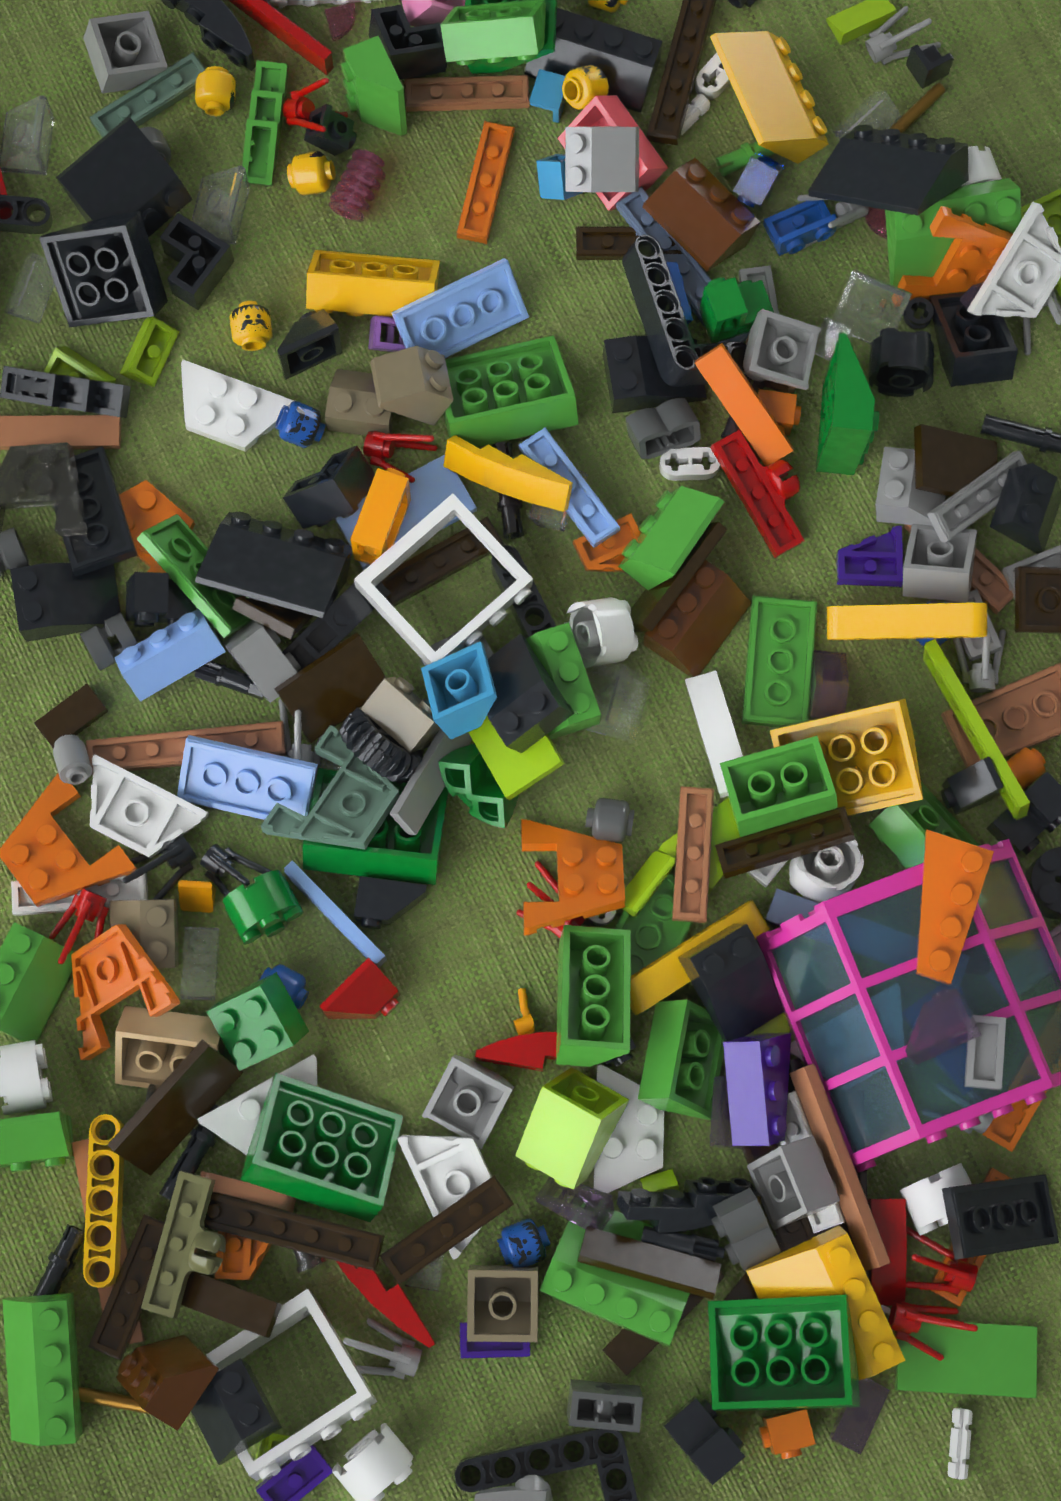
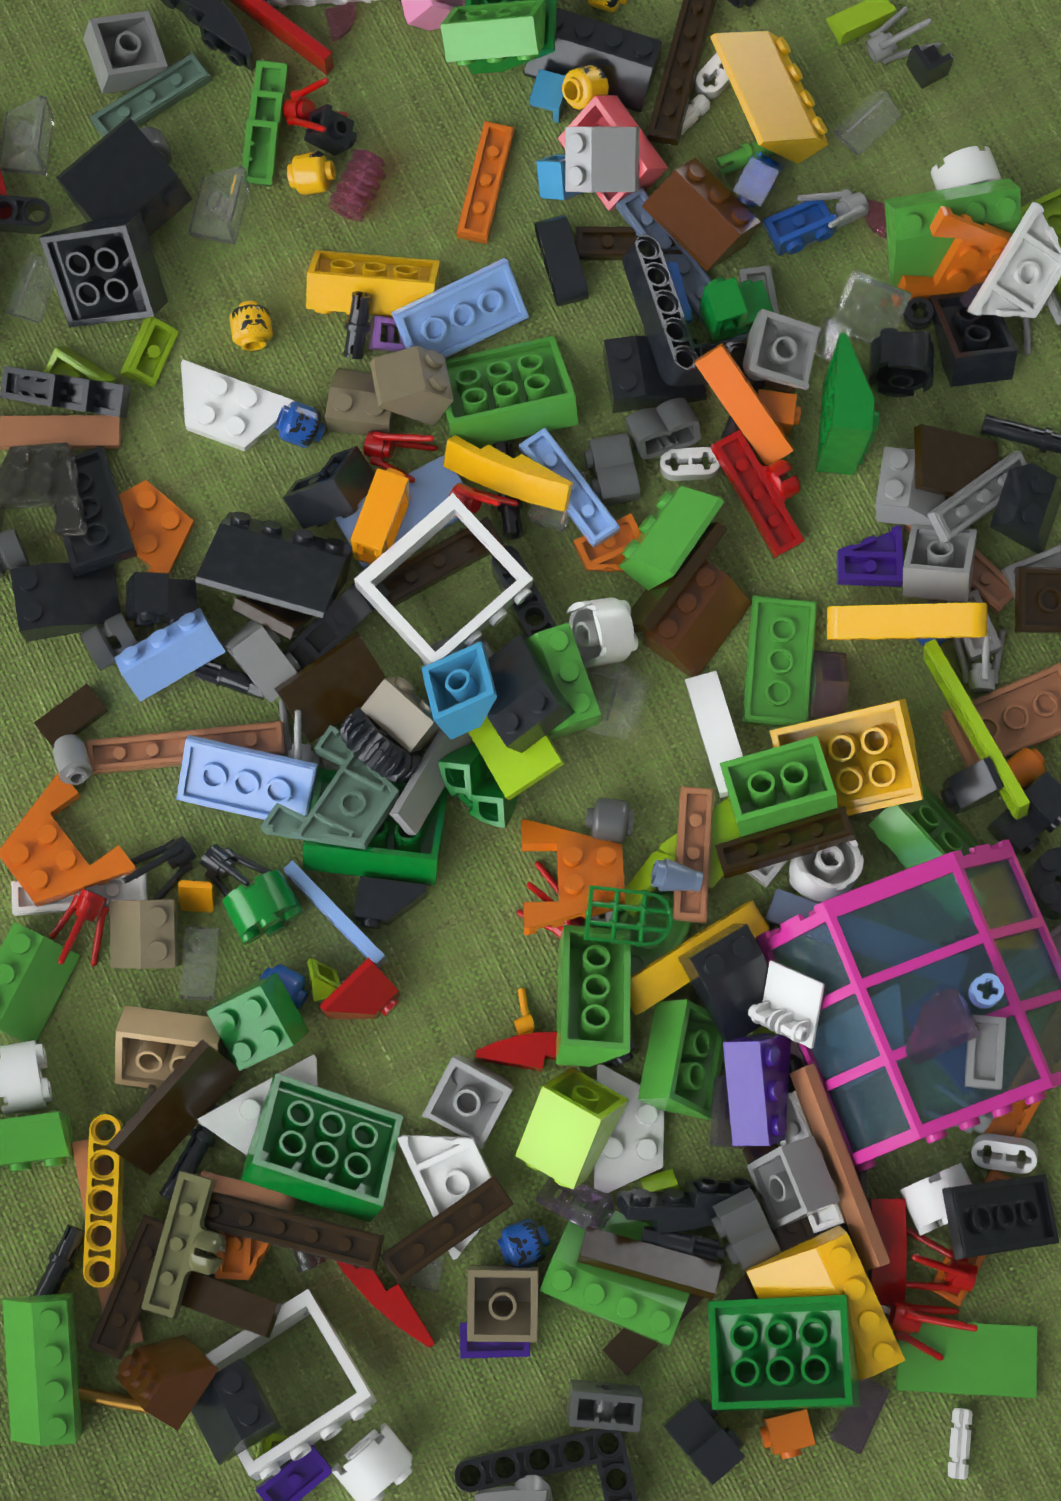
(108, 973): orange wing -> none
(137, 810): white wing -> none
(181, 555): bright green tile -> none
(201, 260): black brick -> none
(215, 91): yellow head -> none
(309, 343): black slope -> none
(322, 979): none -> lime slope
(357, 325): none -> black pin
(374, 86): bright green slope -> none
(403, 1358): light grey plant -> none
(410, 49): black brick -> none
(467, 93): nougat tile -> none
(473, 498): none -> red plant
(561, 260): none -> black beam
(613, 469): none -> dark grey brick
(619, 907): none -> green window
(673, 876): none -> sand blue cone
(789, 1004): none -> white hinge
(892, 170): black slope -> none
(919, 108): pearl gold bar -> none
(950, 893): orange wing -> none
(994, 986): none -> light blue bush
(1004, 1153): none -> white beam

